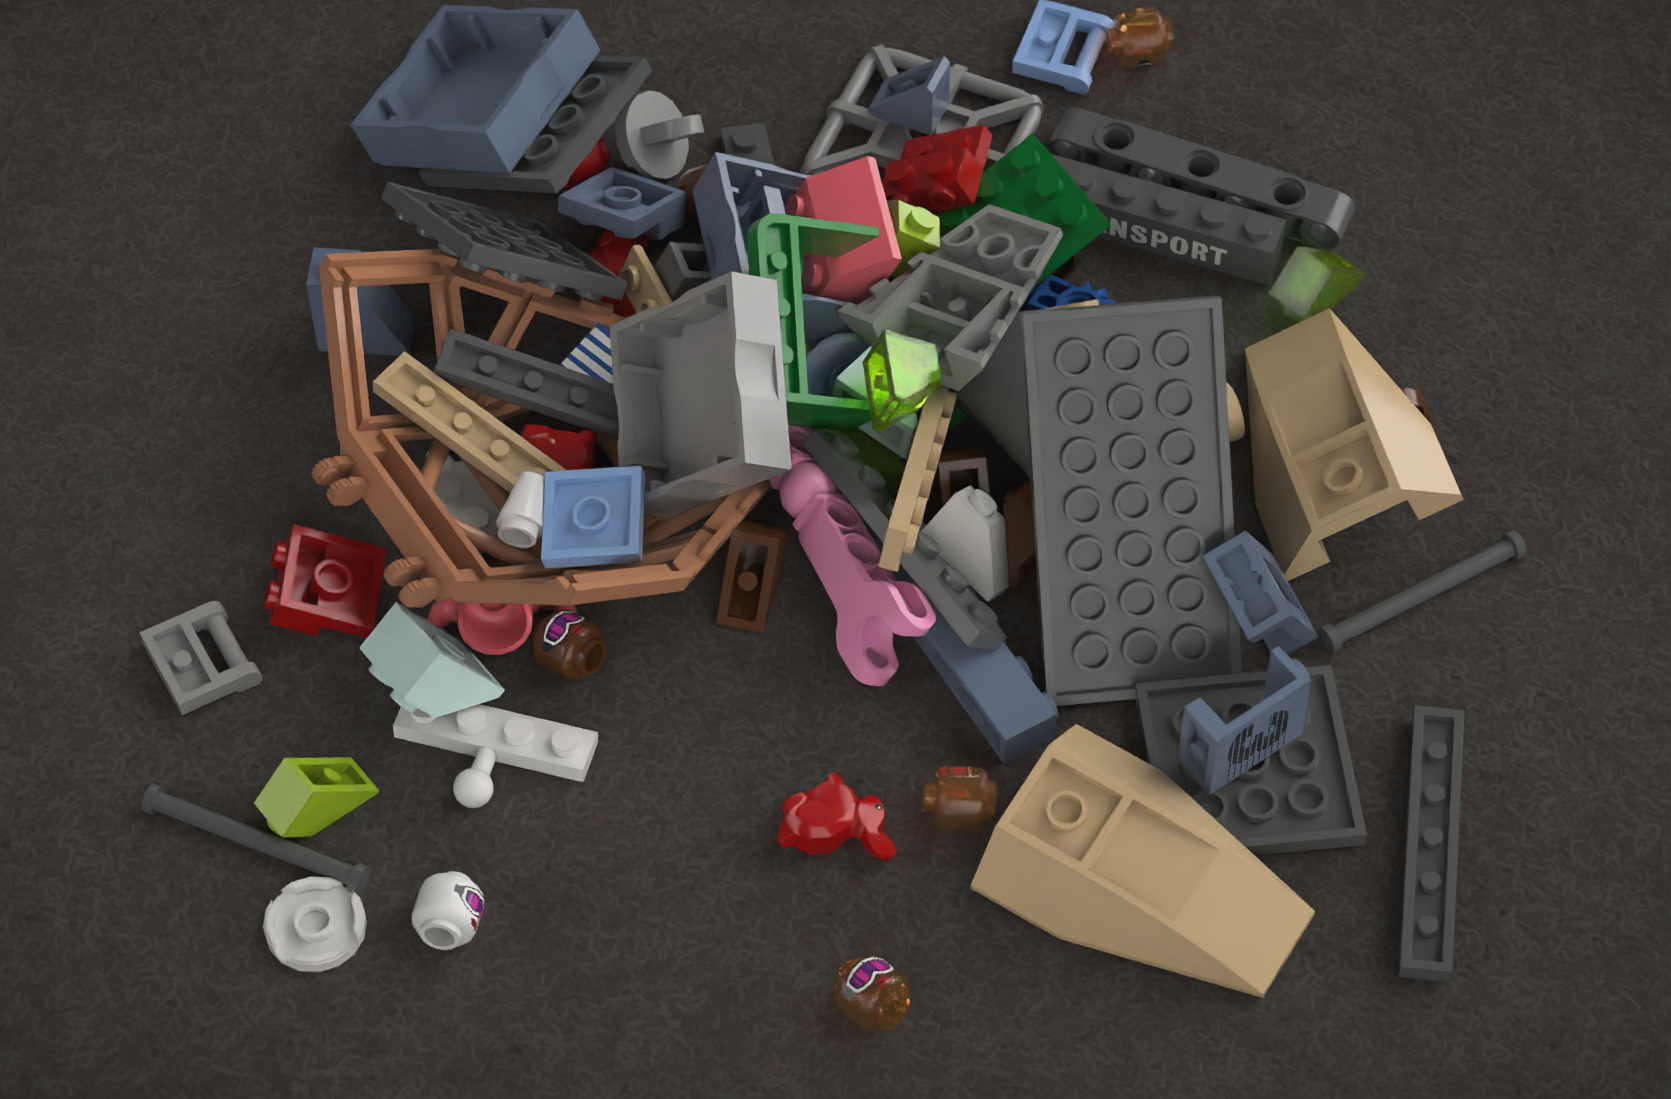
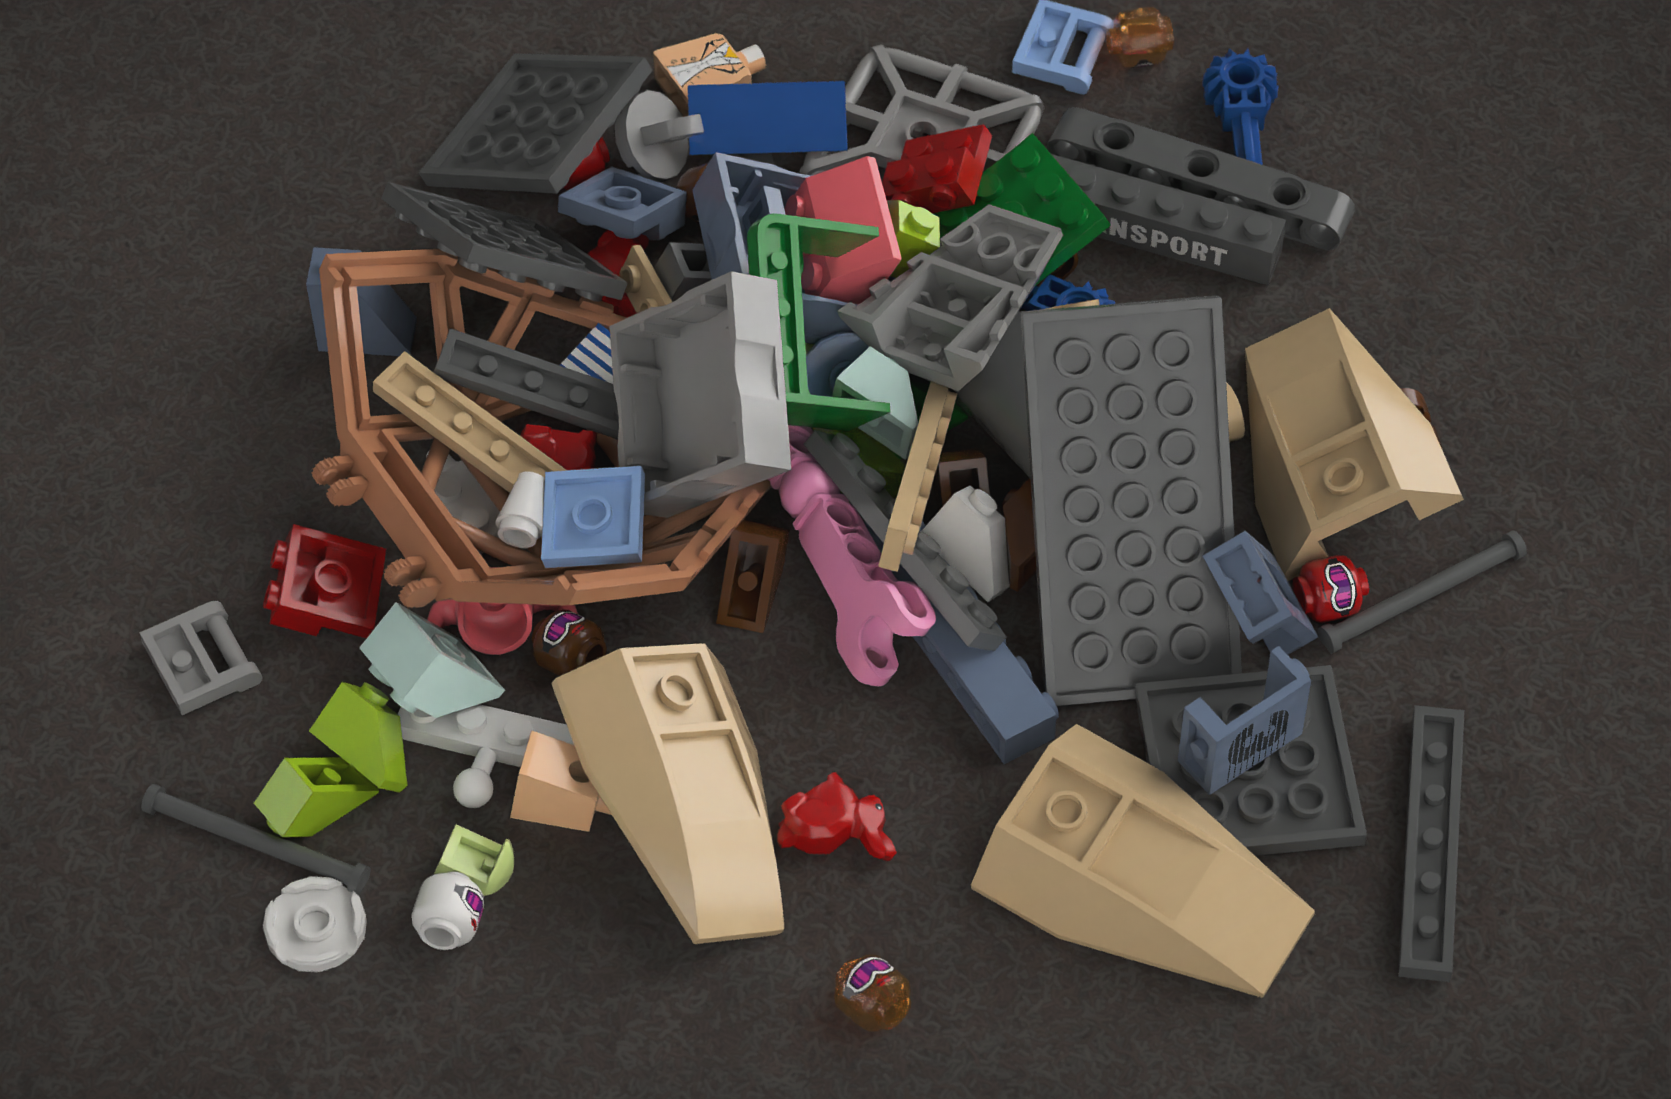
(364, 734): none -> lime slope
(476, 88): sand blue tile -> none
(479, 858): none -> yellowish green plate
(555, 786): none -> light nougat torso
(681, 782): none -> tan wedge
(703, 62): none -> light nougat torso
(769, 117): none -> blue sticker
(899, 377): clear neon green slope -> none
(915, 96): sand blue slope -> none
(960, 798): clear orange head -> none
(1242, 94): none -> blue gear
(1314, 282): clear neon green slope -> none
(1330, 588): none -> red head

